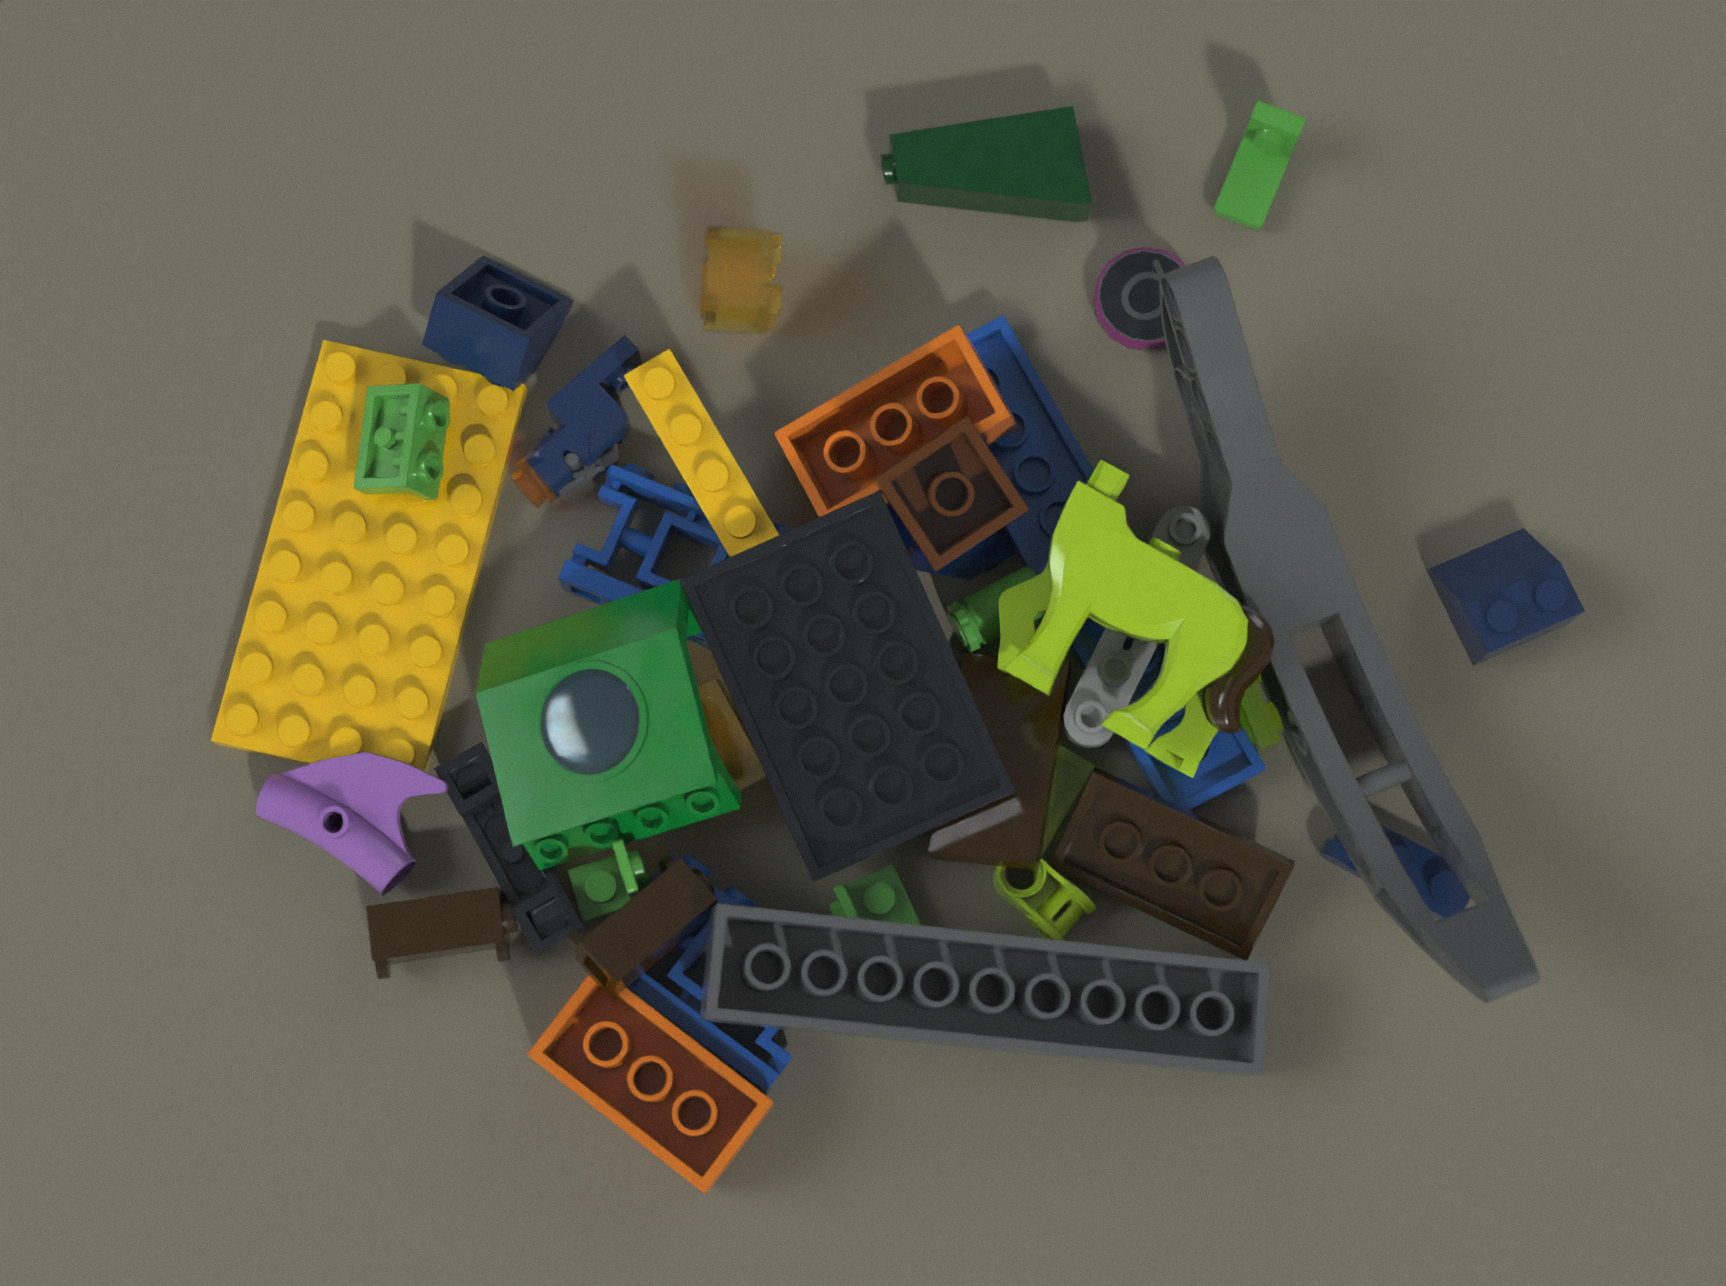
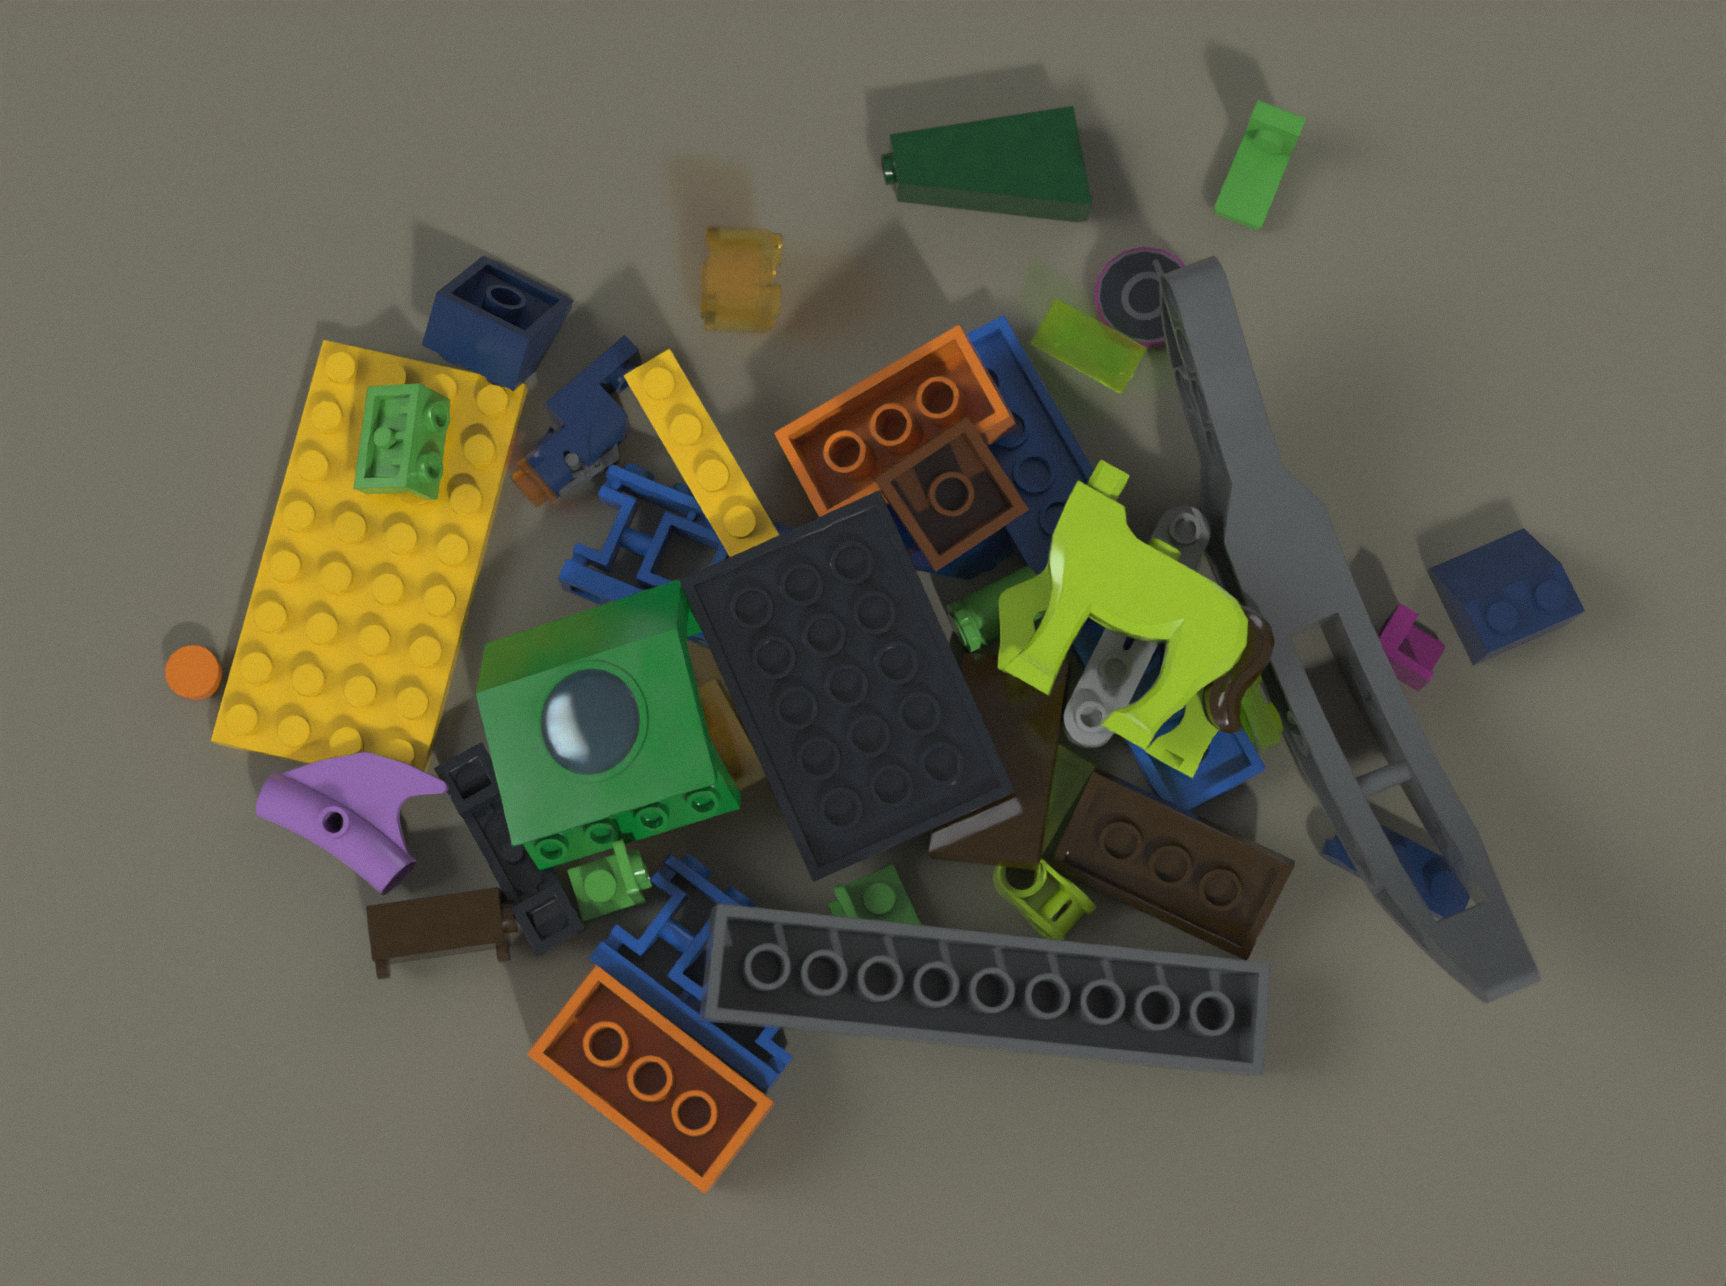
(193, 672): none -> orange tile
(645, 927): dark brown brick -> none
(1089, 345): none -> clear neon green plate
(1409, 648): none -> magenta panel

